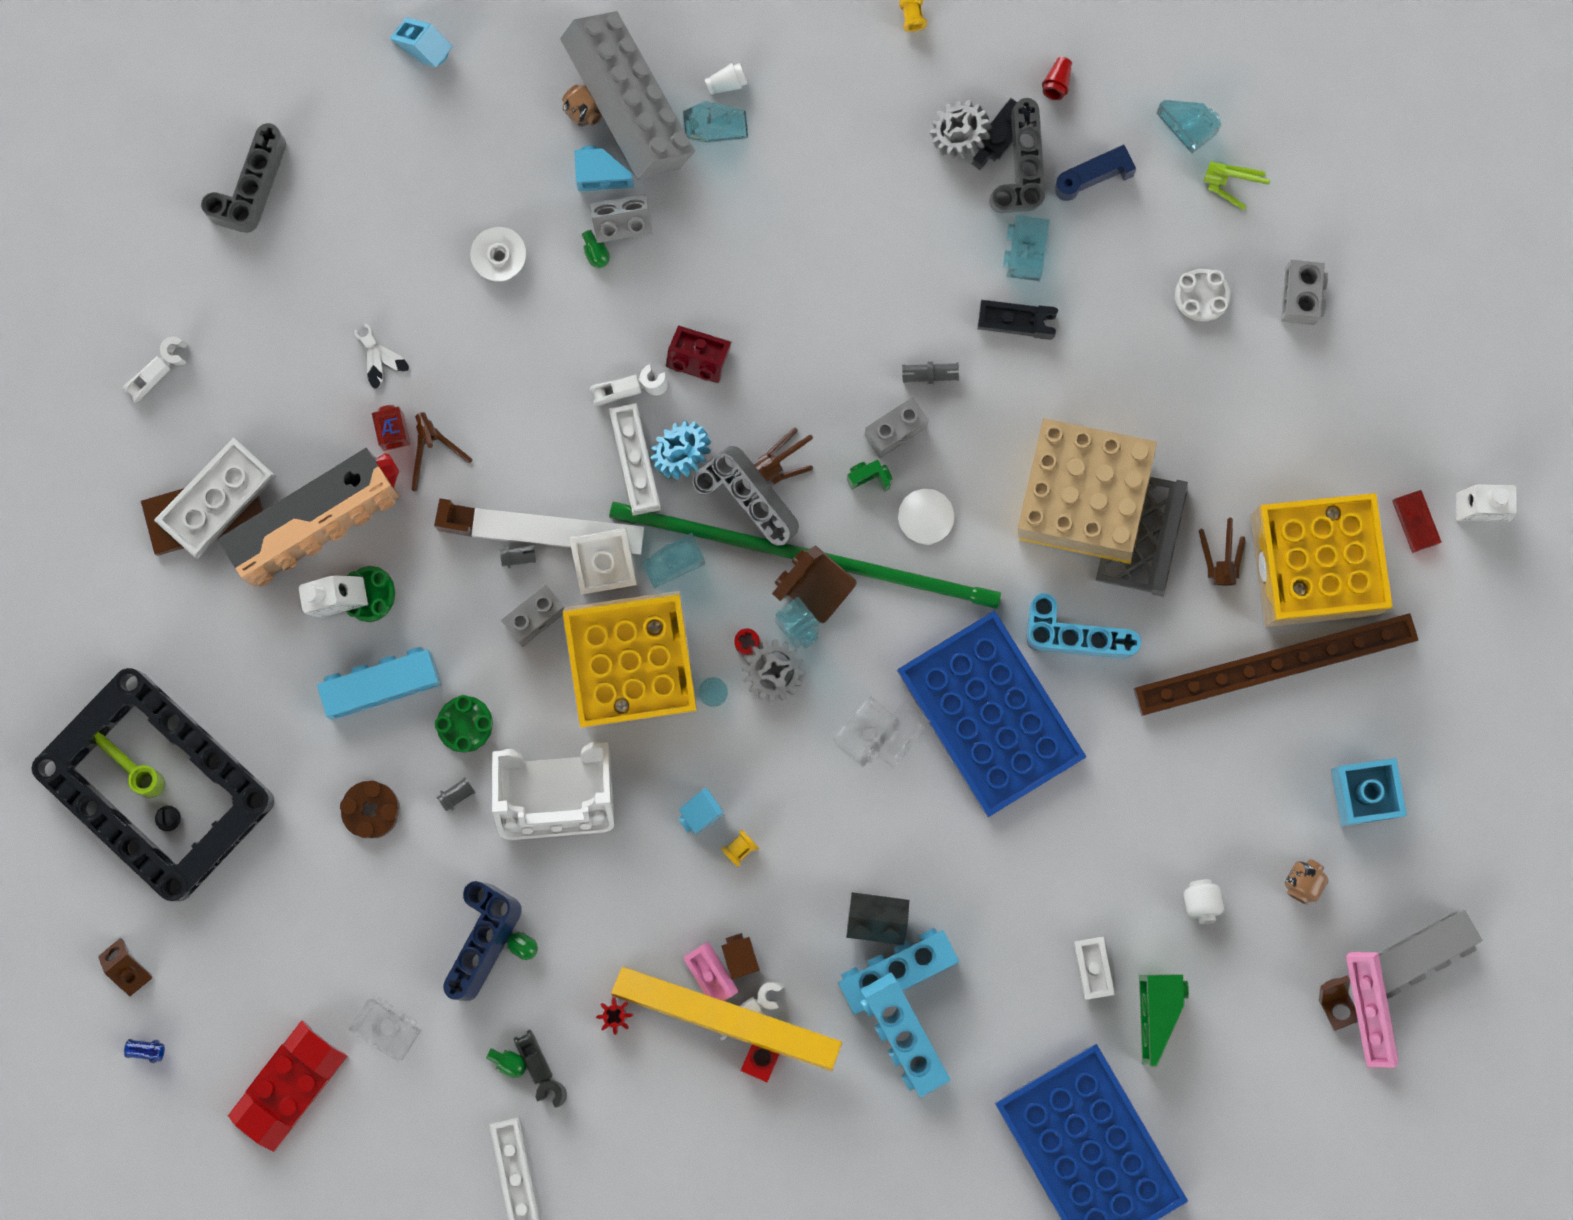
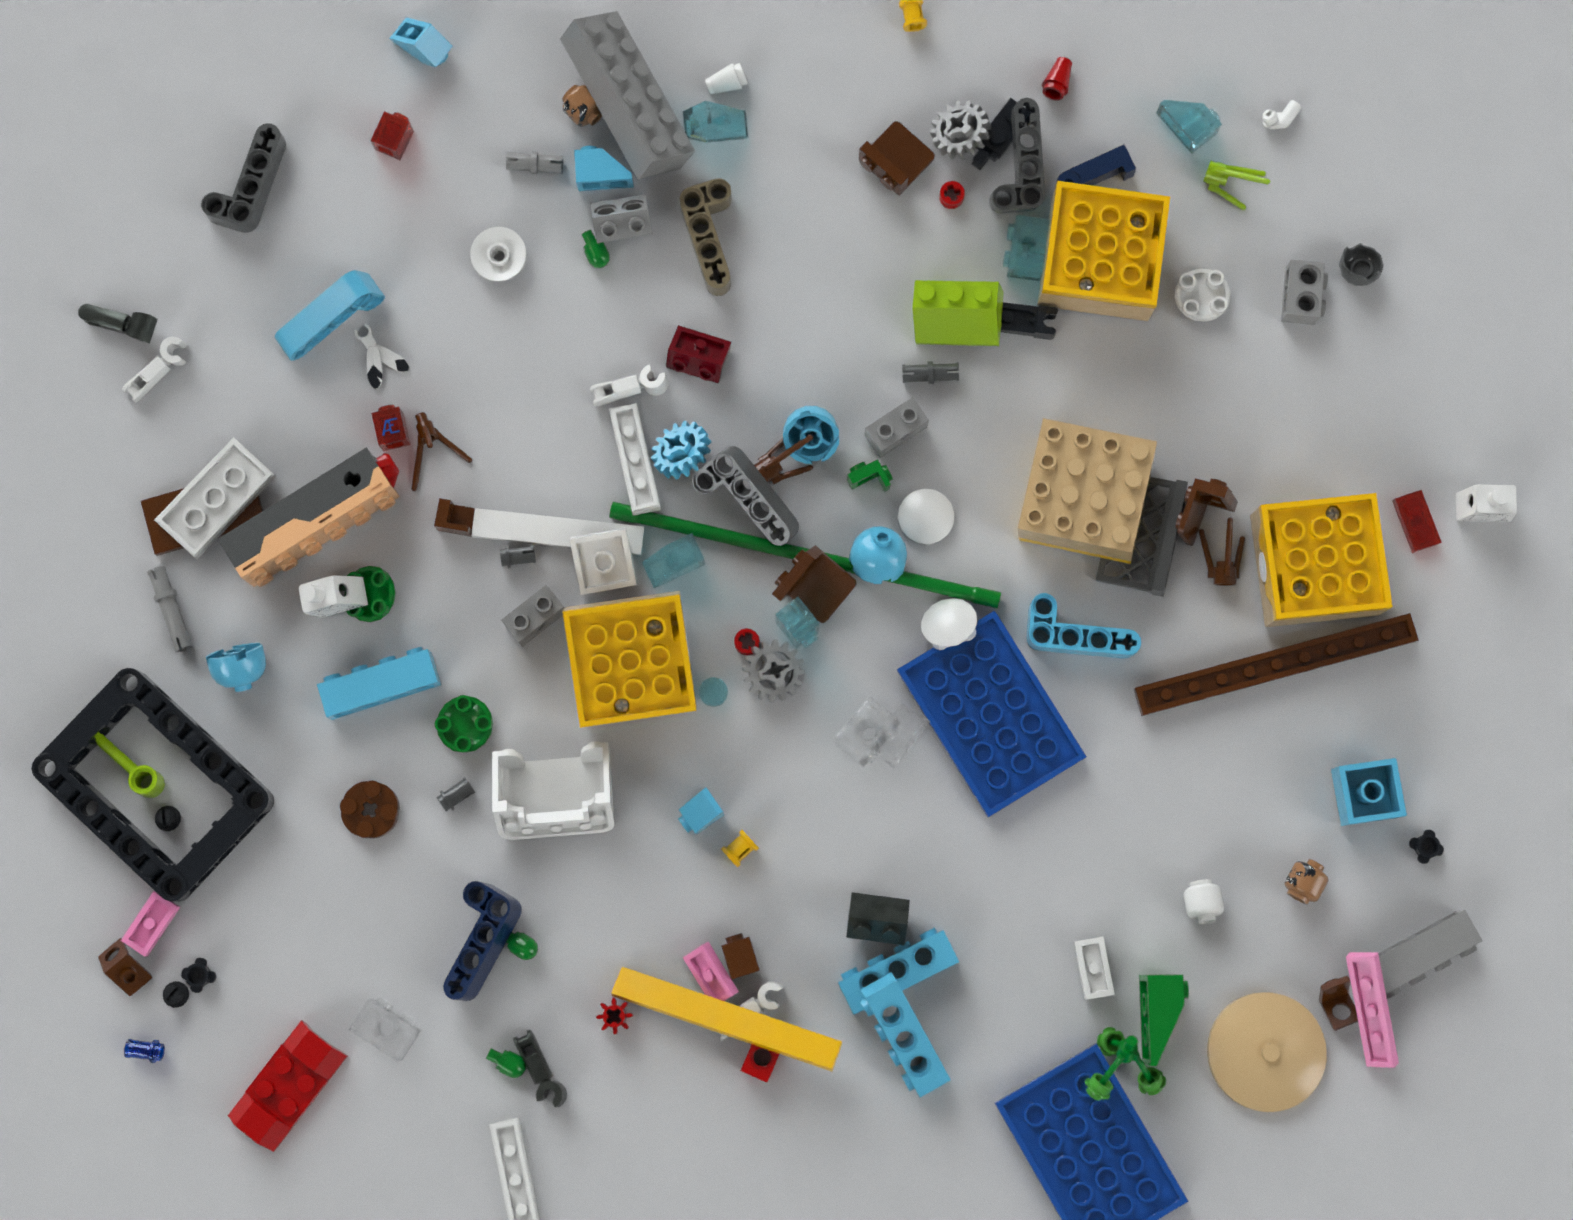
(137, 326): none -> pearl dark grey piece
(150, 924): none -> bright pink plate
(166, 598): none -> light grey pin
(175, 994): none -> black piece
(207, 975): none -> black plate
(237, 666): none -> medium azure cylinder
(327, 312): none -> medium azure beam
(392, 135): none -> clear red brick
(534, 162): none -> light grey pin
(708, 240): none -> dark tan beam
(814, 422): none -> medium azure cylinder
(878, 555): none -> medium azure cylinder
(896, 157): none -> reddish brown bracket
(949, 623): none -> white dish
(957, 188): none -> red bush
(957, 312): none -> lime slope
(1104, 251): none -> yellow piece
(1113, 1042): none -> bright green plant
(1197, 498): none -> reddish brown bracket
(1266, 1052): none -> tan dish
(1281, 119): none -> white arm
(1361, 265): none -> dark grey hair
(1434, 849): none -> black plate

